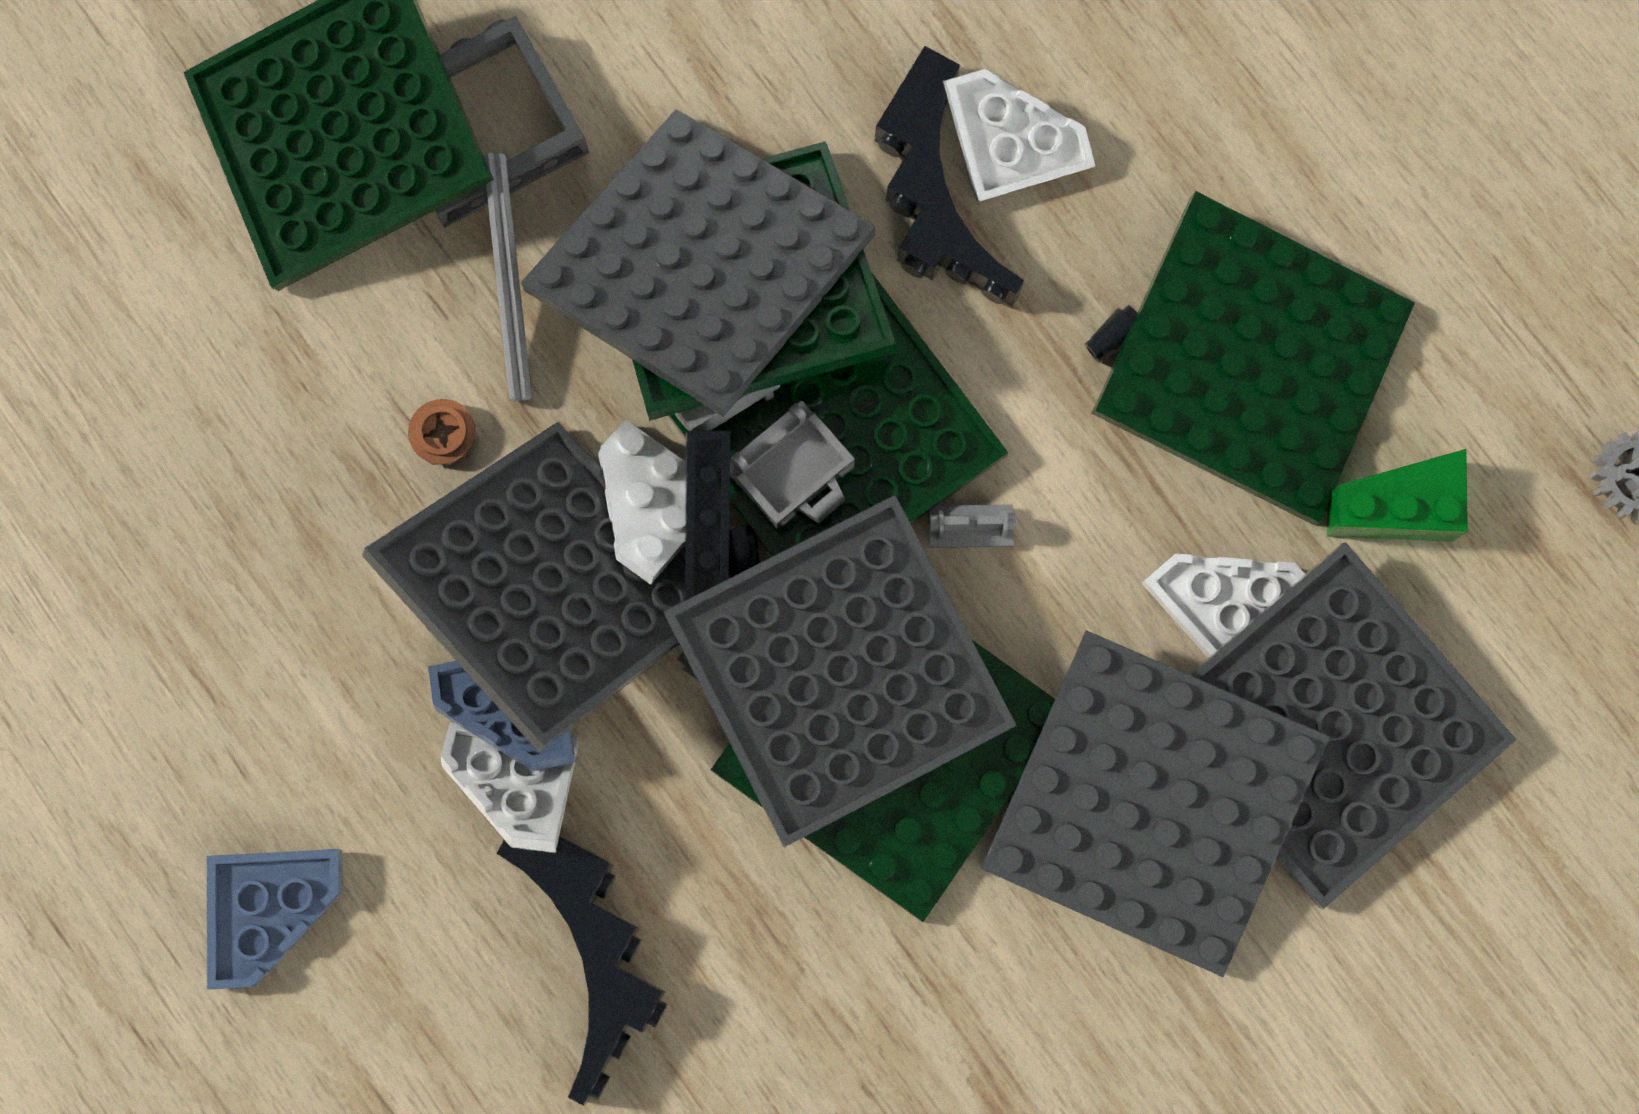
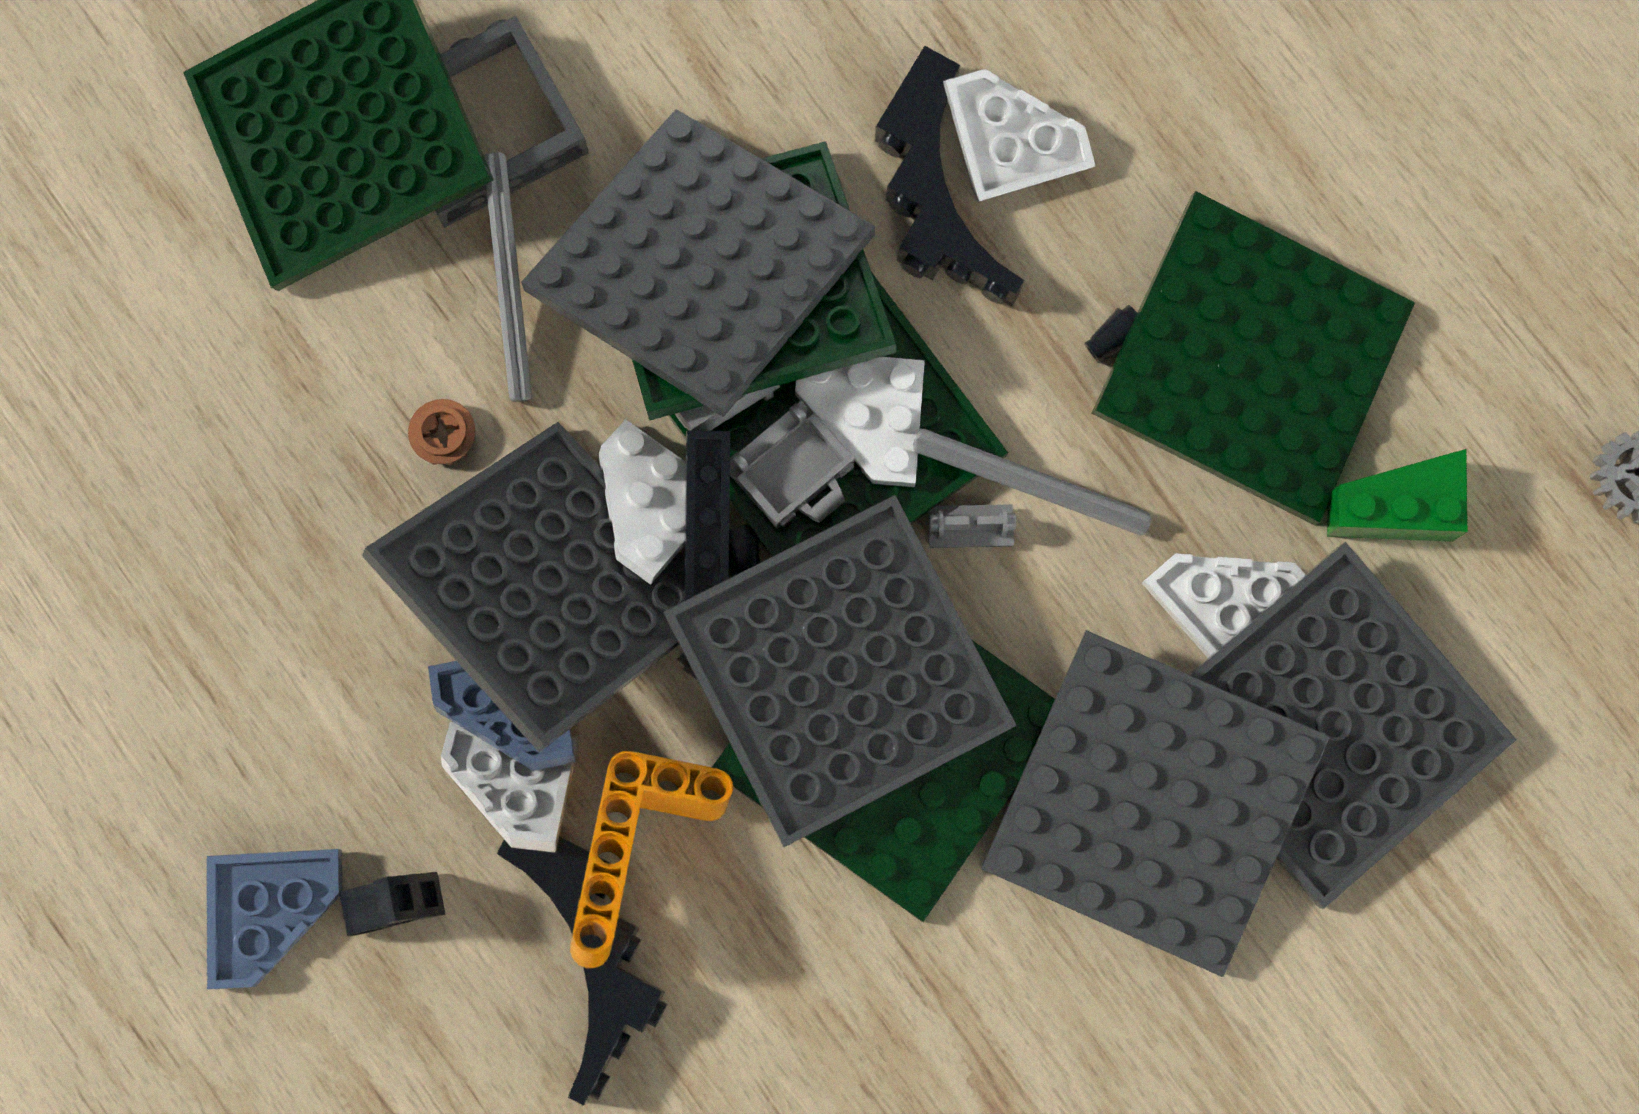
(391, 902): none -> black tile
(619, 837): none -> light orange beam
(872, 414): none -> white plate
(1031, 482): none -> light grey axle

